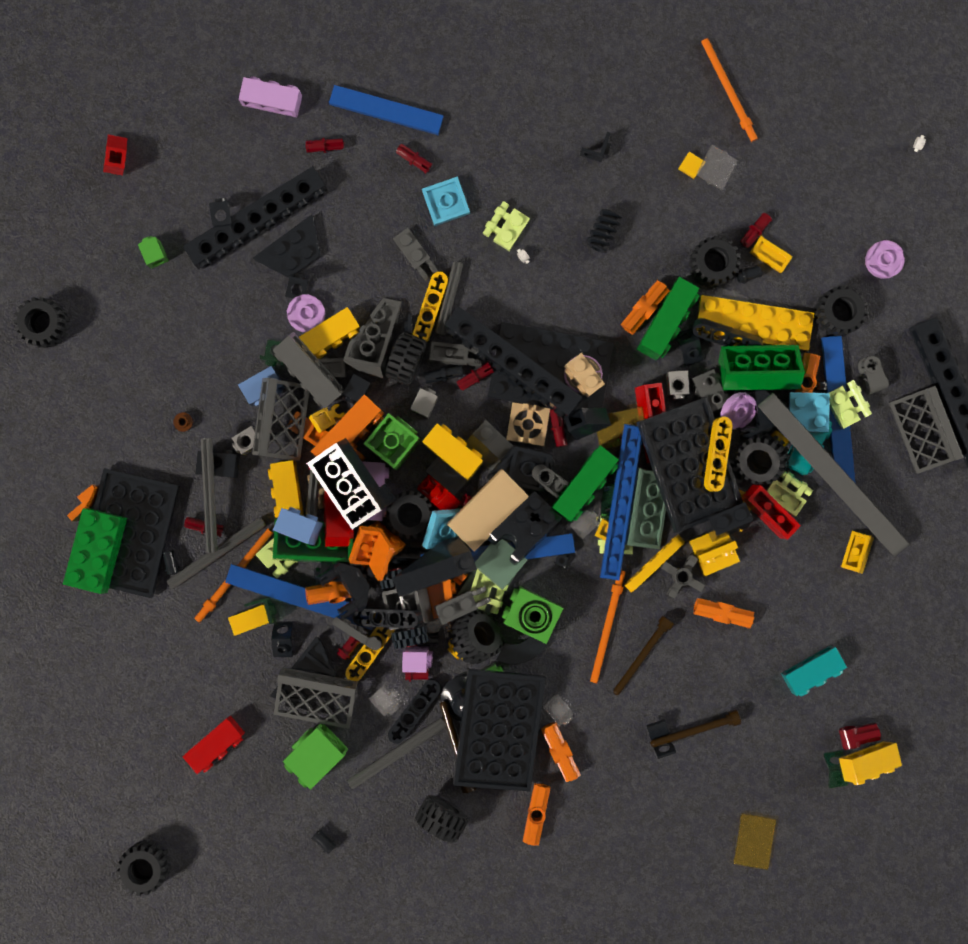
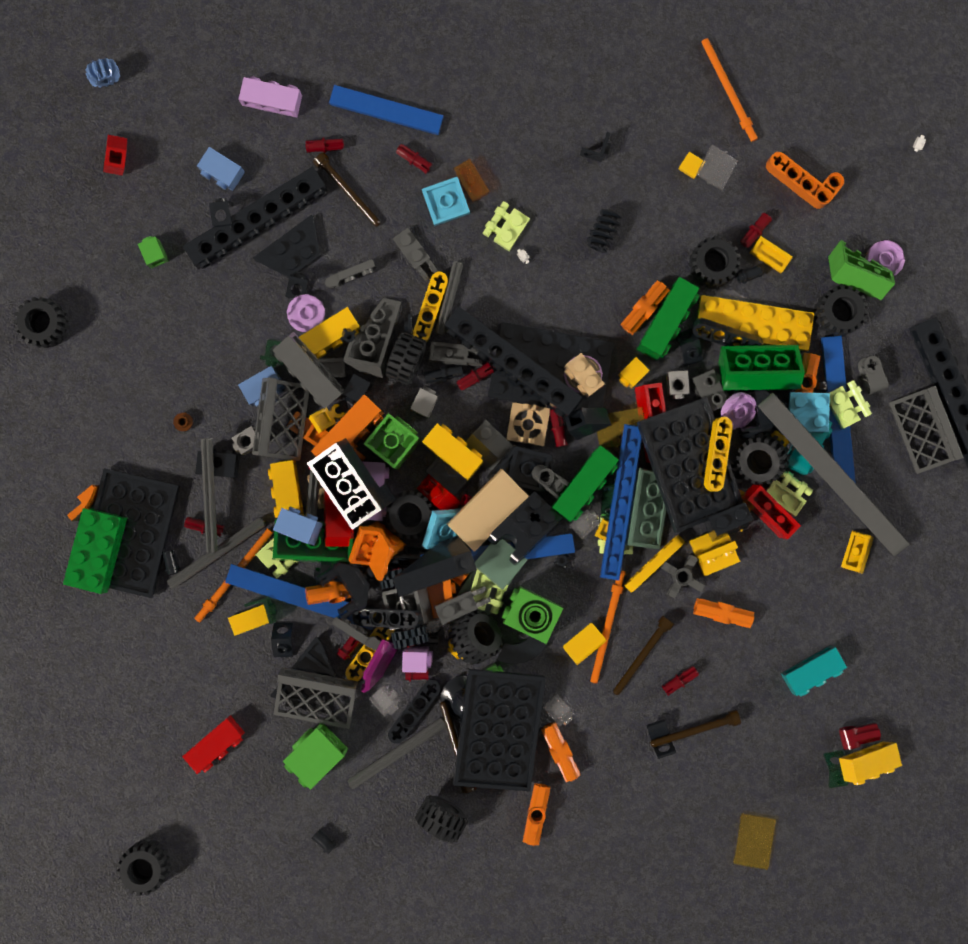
(102, 72): none -> medium blue gear
(220, 169): none -> medium blue brick
(322, 161): none -> dark brown piece
(348, 335): none -> black piece
(349, 274): none -> dark grey hinge
(378, 664): none -> magenta tile
(471, 180): none -> clear orange plate
(584, 643): none -> yellow slope
(633, 373): none -> yellow brick
(680, 680): none -> dark red axle
(802, 176): none -> orange beam
(855, 271): none -> bright green wedge

